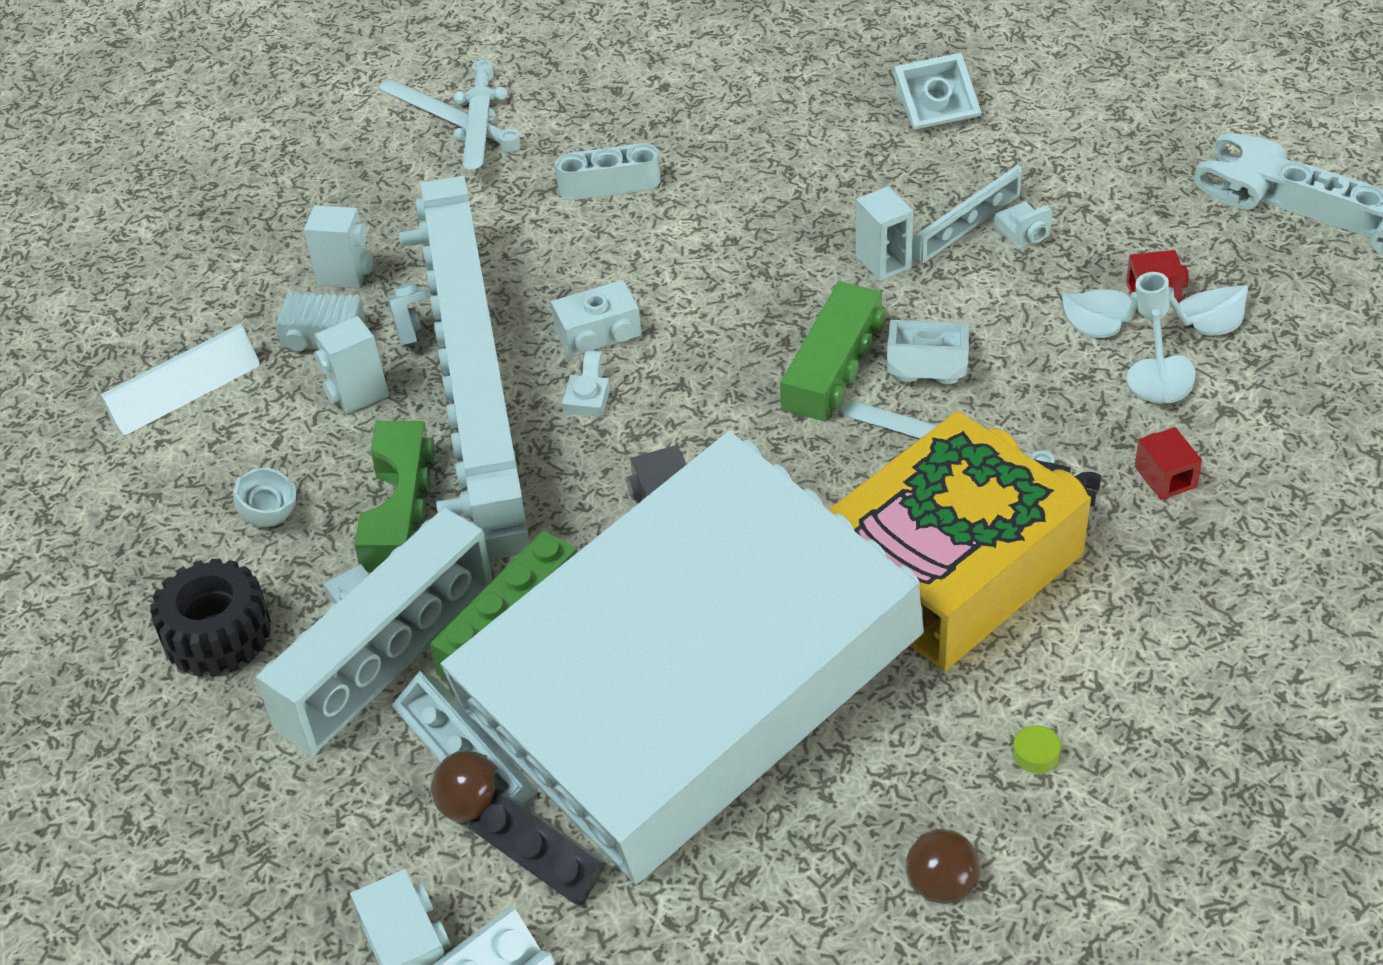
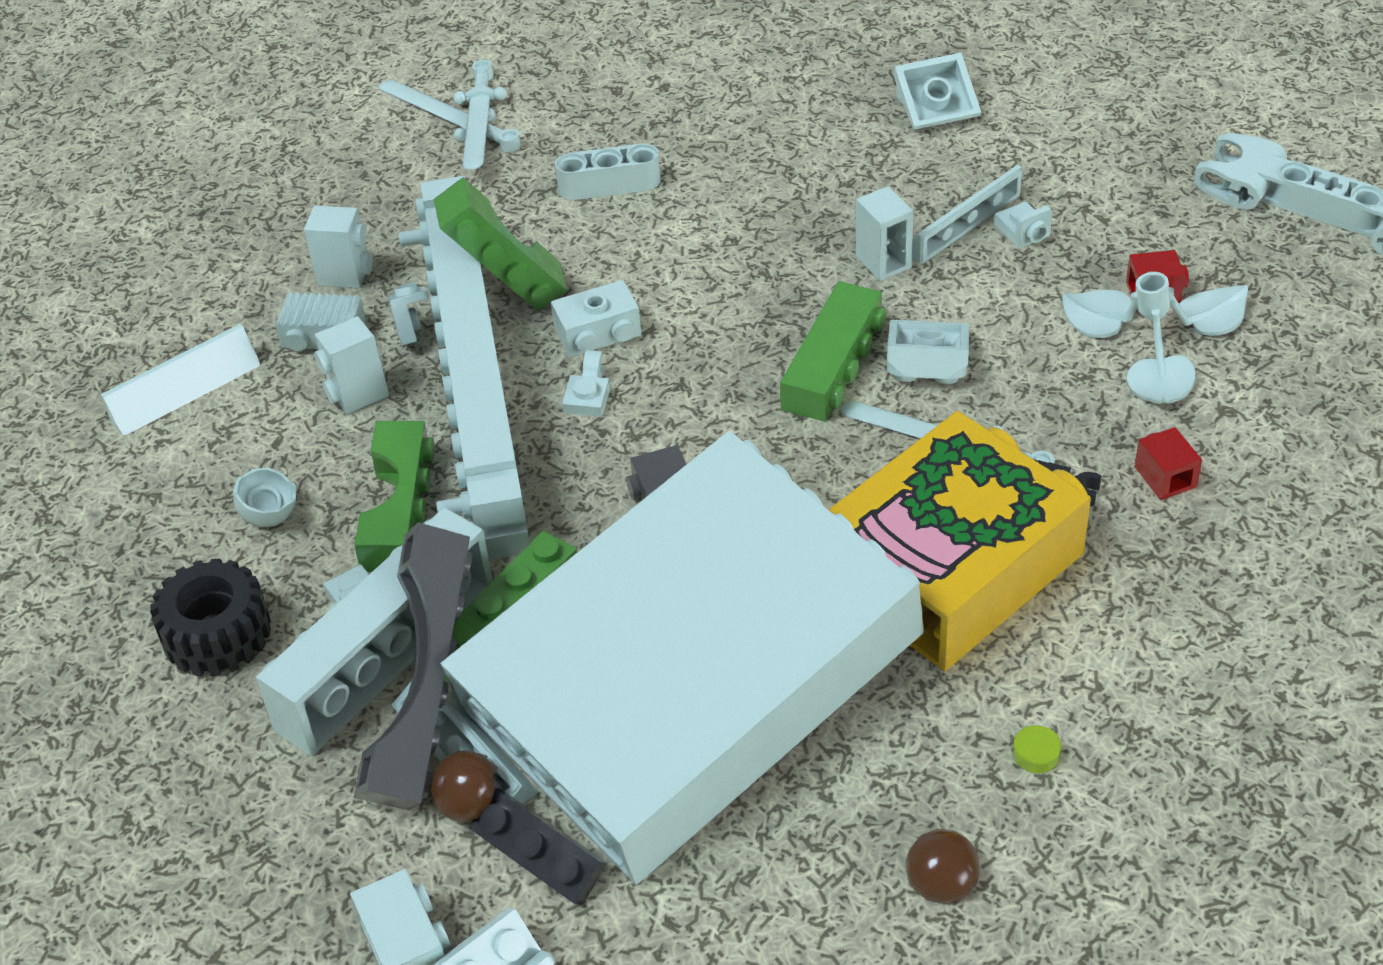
(431, 575): none -> dark grey arch
(474, 225): none -> bright green arch

